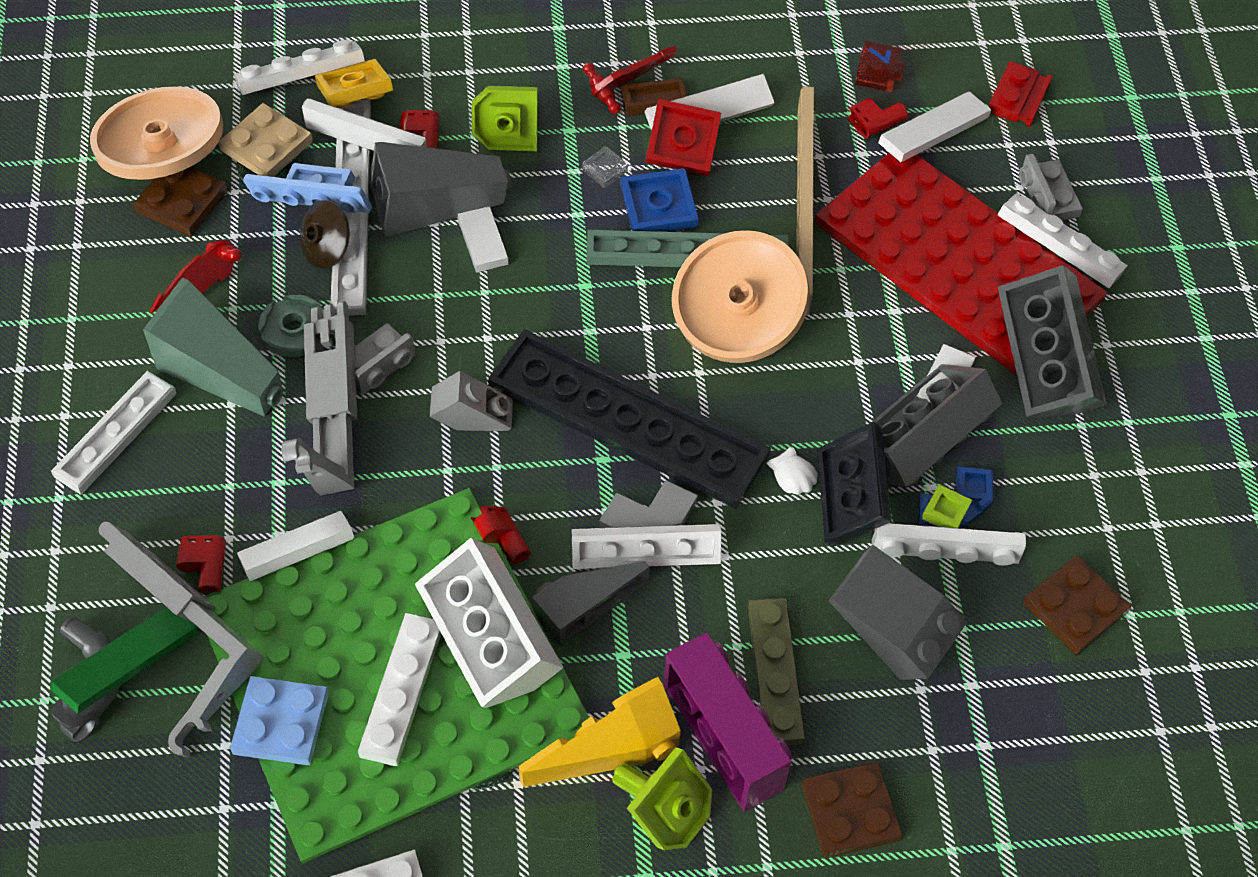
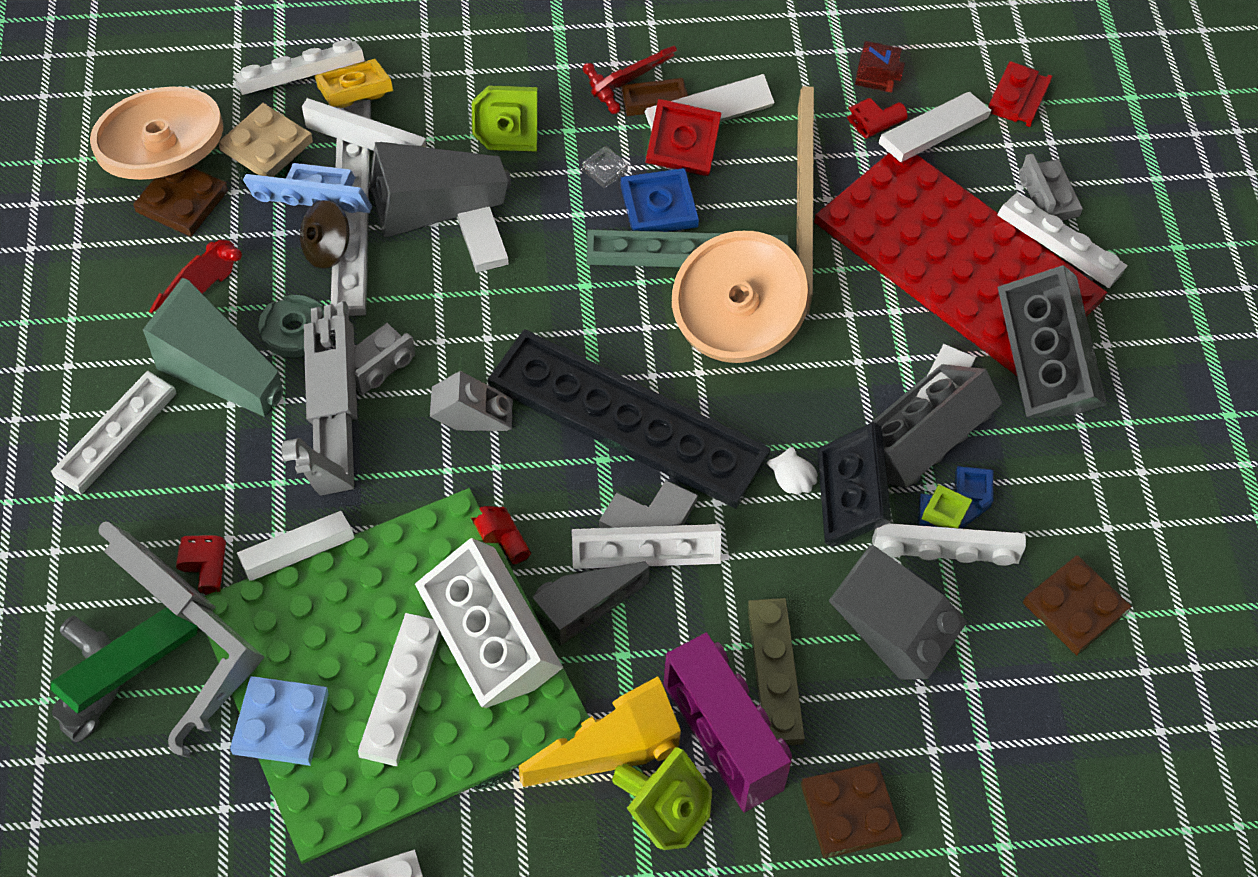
(422, 123): red piece -> none

